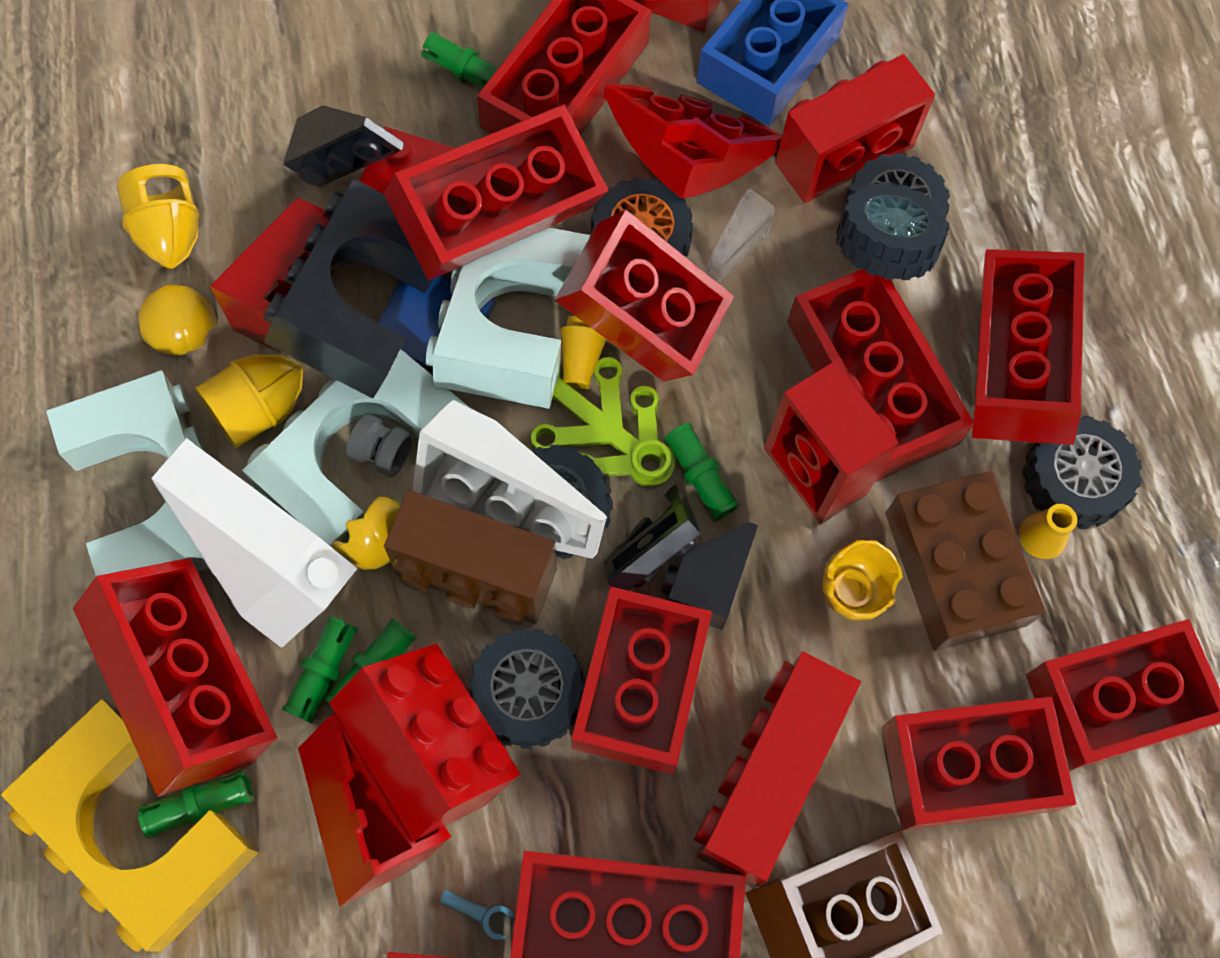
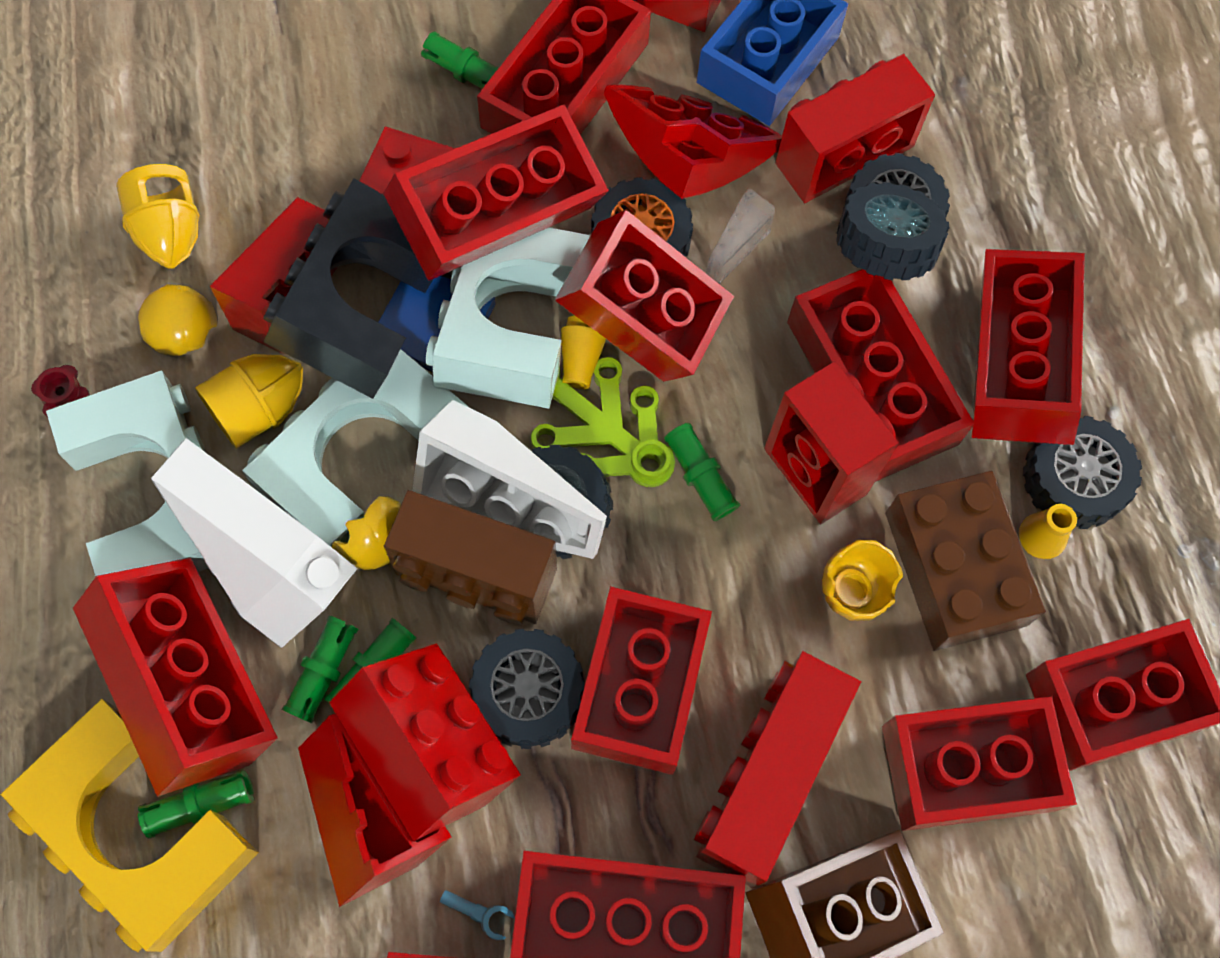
(55, 379): none -> dark red plate
(335, 144): black slope -> none
(379, 445): dark grey wheel -> none
(653, 544): black wing -> none
(711, 573): black slope -> none

